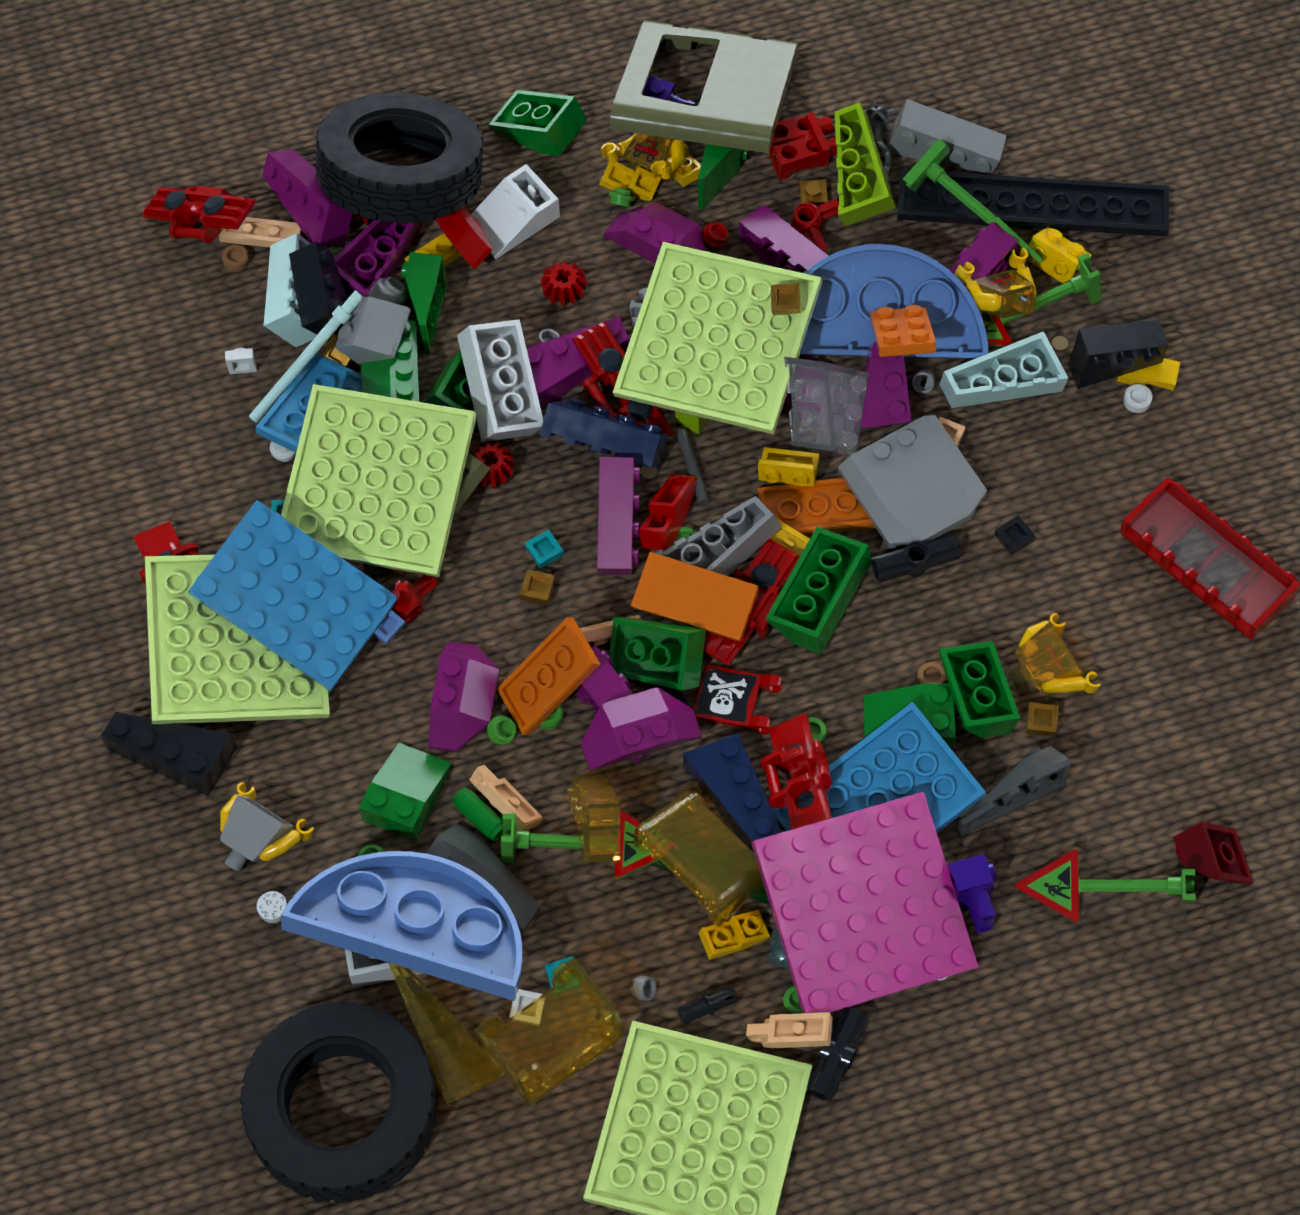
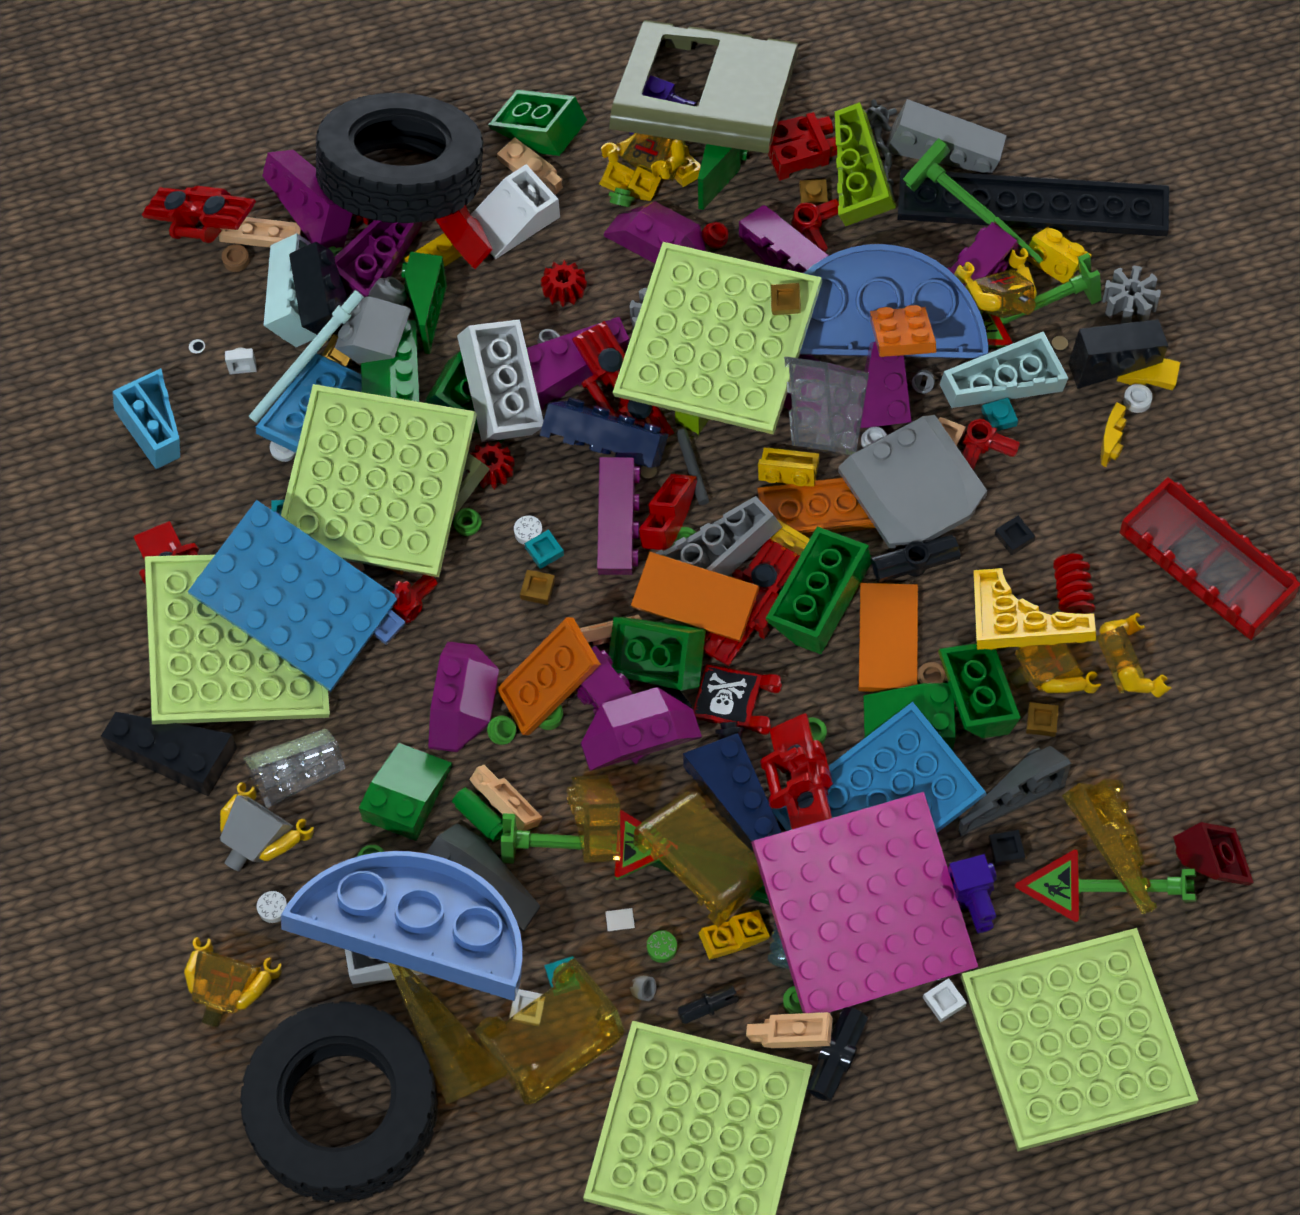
(149, 417): none -> medium azure wedge
(196, 346): none -> sticker
(224, 982): none -> clear yellow torso
(294, 766): none -> clear wedge
(464, 515): none -> bright green plate
(517, 155): none -> light nougat hinge
(527, 528): none -> white tile
(620, 919): none -> white sticker
(662, 946): none -> bright green tile
(728, 729): none -> black plate
(872, 435): none -> white plate
(888, 636): none -> orange tile
(944, 1000): none -> white plate
(993, 441): none -> red axle
(1000, 414): none -> teal plate
(1006, 848): none -> black plate
(1012, 622): none -> yellow plate
(1073, 584): none -> red piece
(1078, 1039): none -> yellowish green plate
(1105, 821): none -> clear yellow wedge
(1113, 434): none -> yellow slope
(1123, 660): none -> torso
(1131, 295): none -> light grey gear

